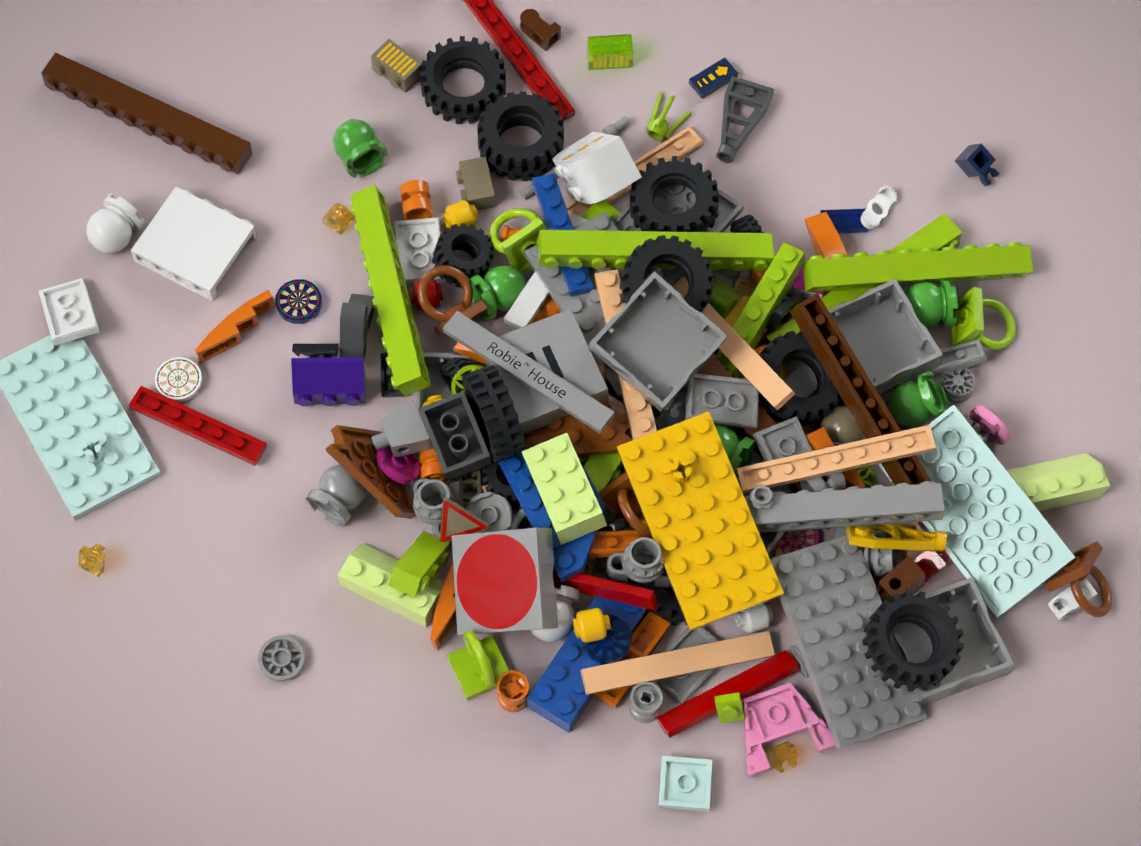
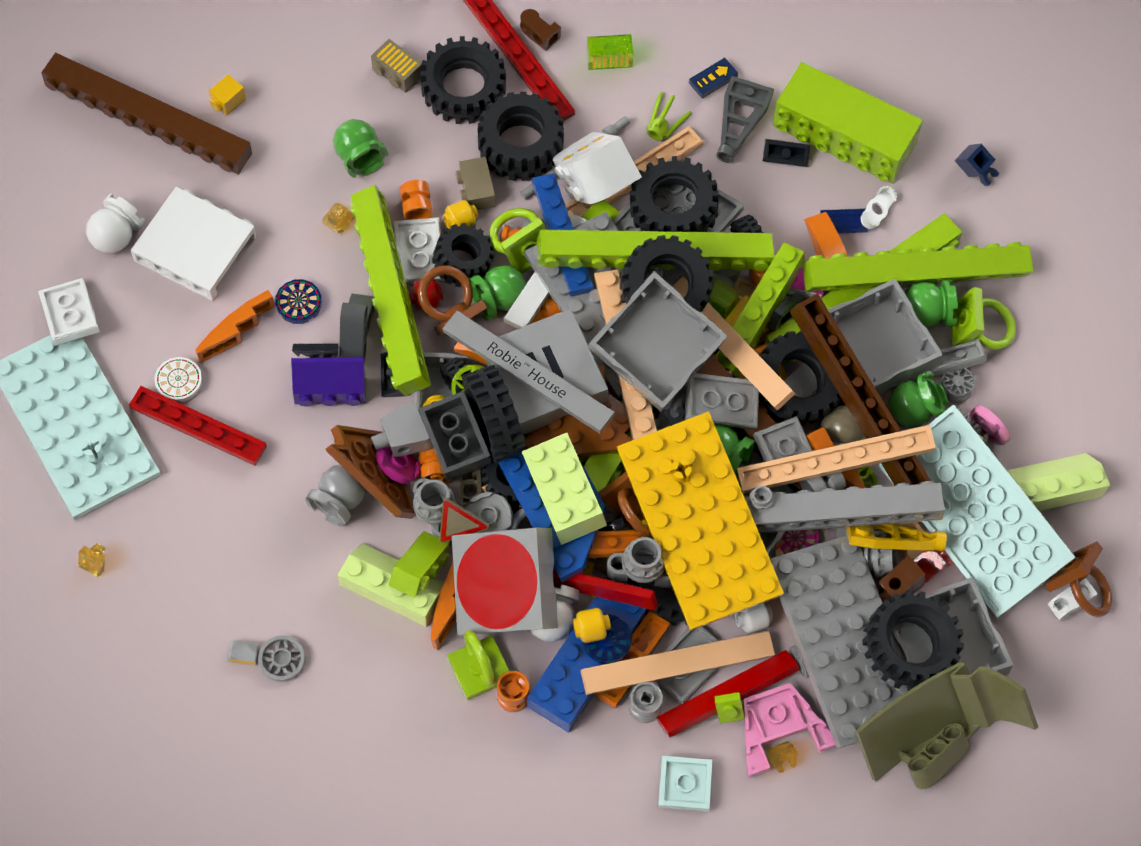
(227, 95): none -> yellow brick
(243, 652): none -> flat silver piece
(786, 152): none -> black slope
(846, 122): none -> lime brick
(937, 718): none -> olive beam

